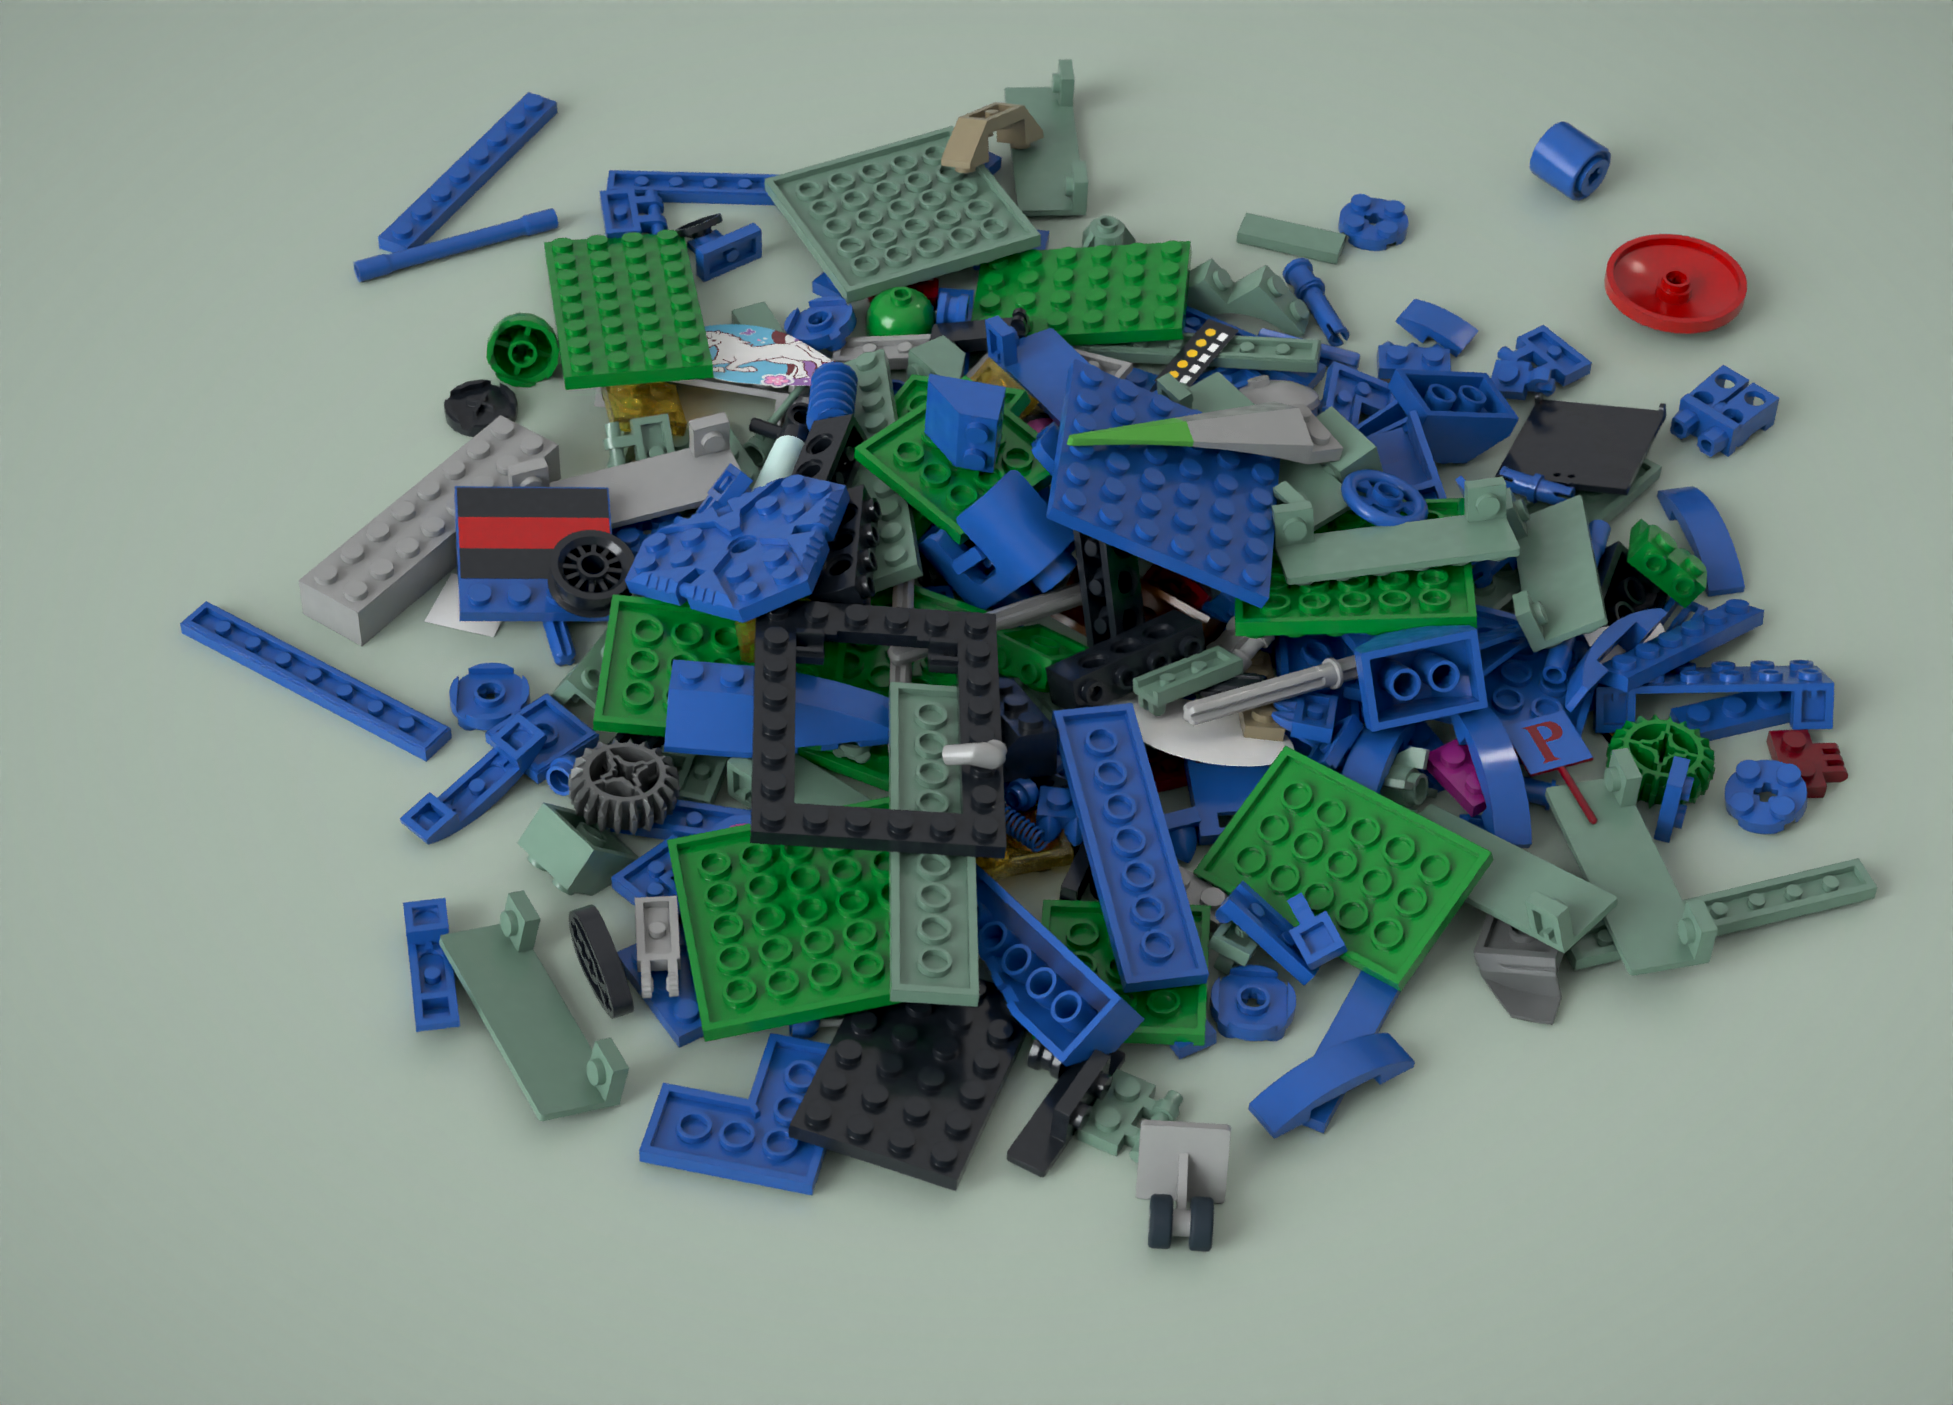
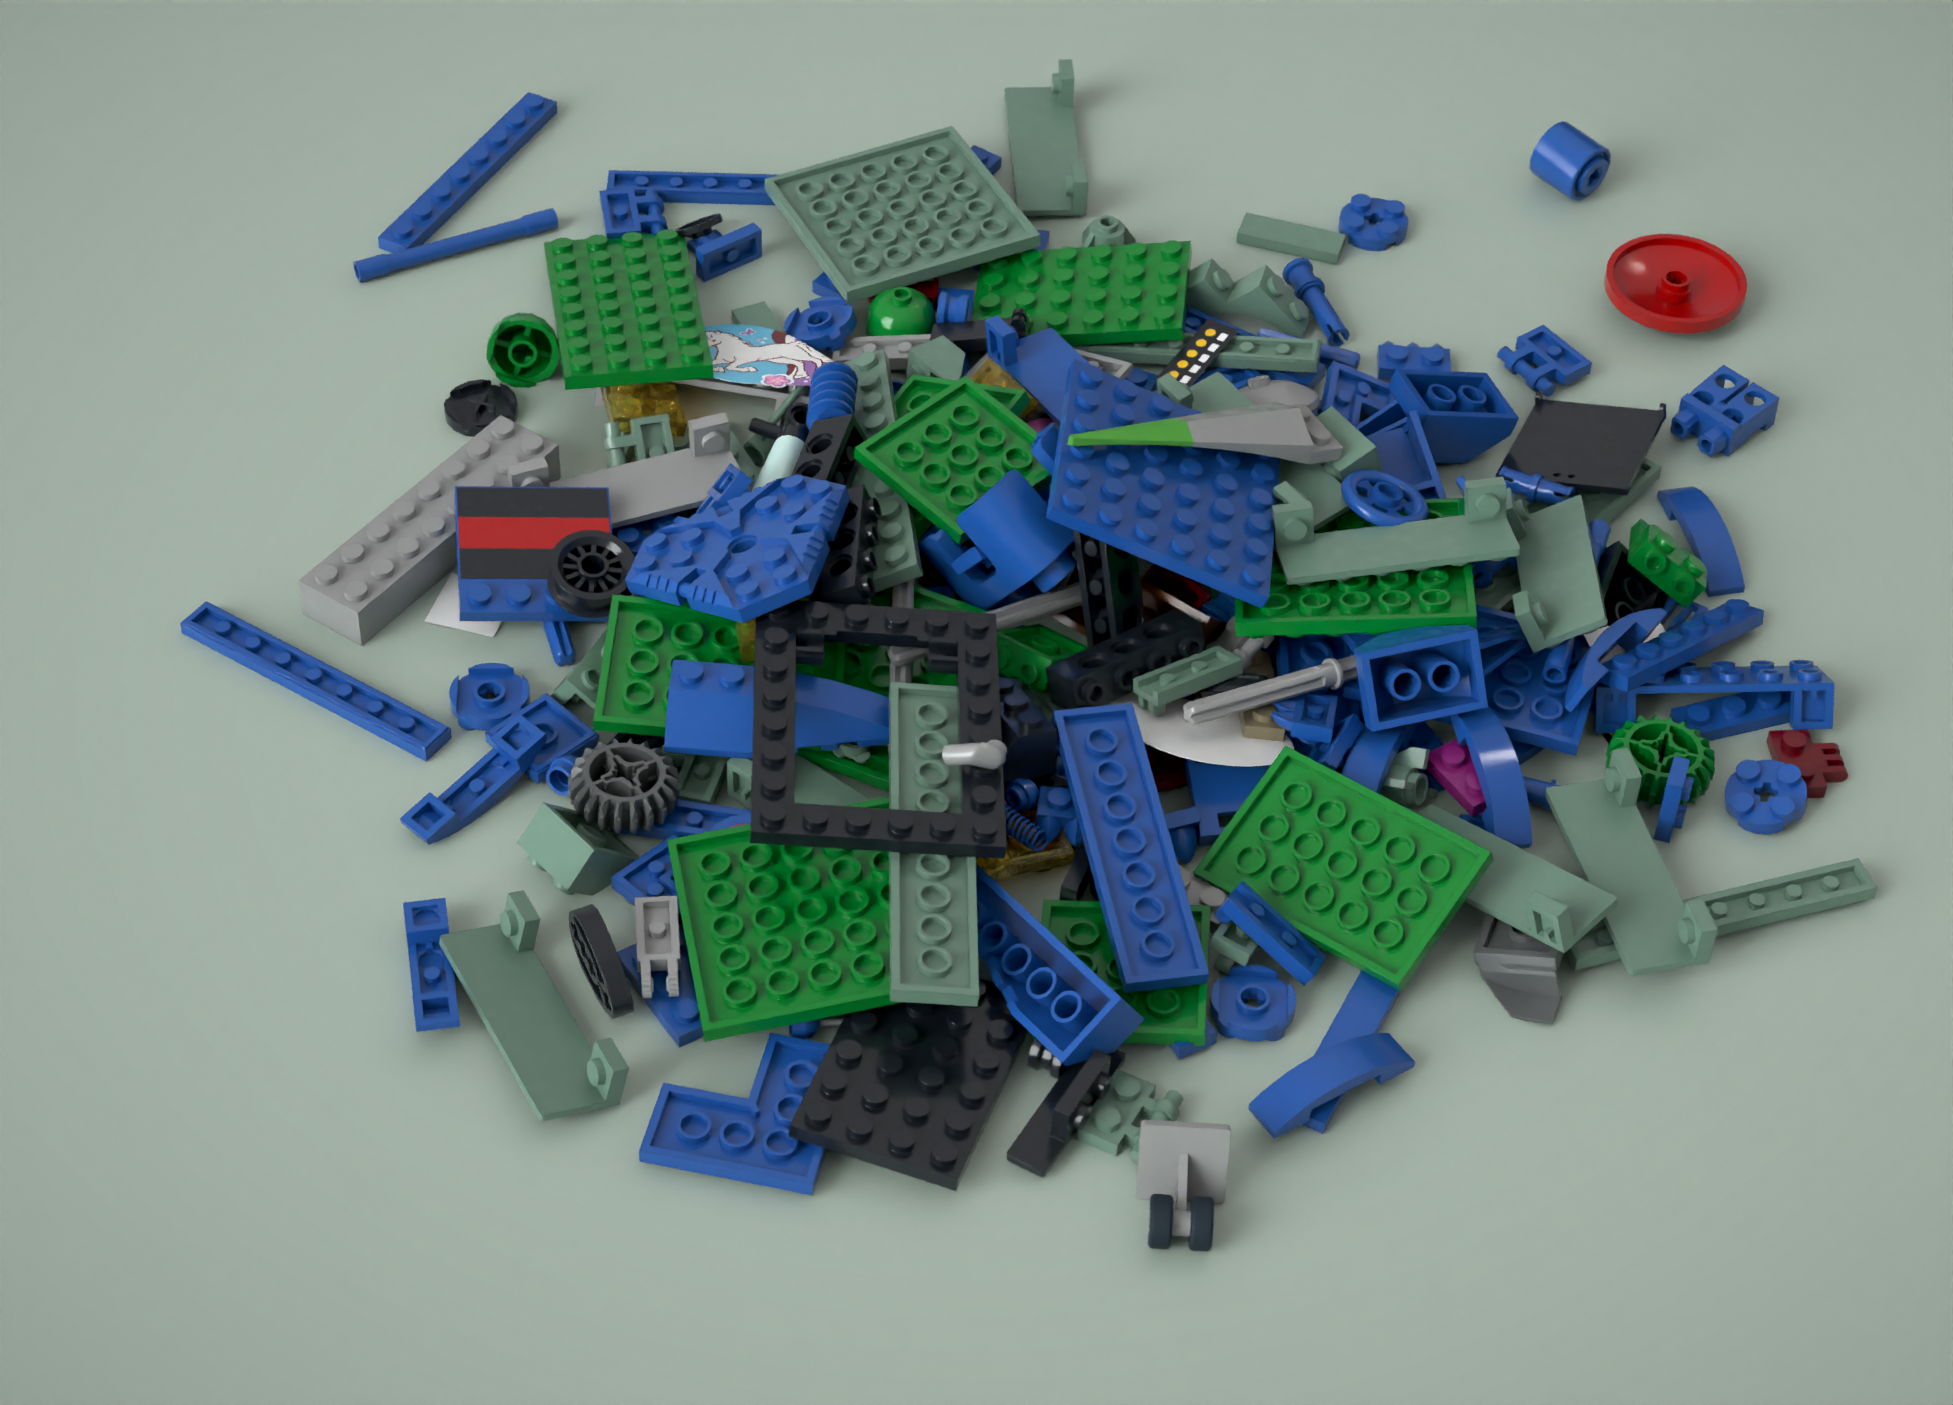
(965, 420): blue slope -> none
(969, 138): dark tan slope -> none
(1315, 935): blue plate -> none
(1447, 329): blue slope -> none
(1519, 377): blue plate -> none
(1551, 745): blue piece -> none

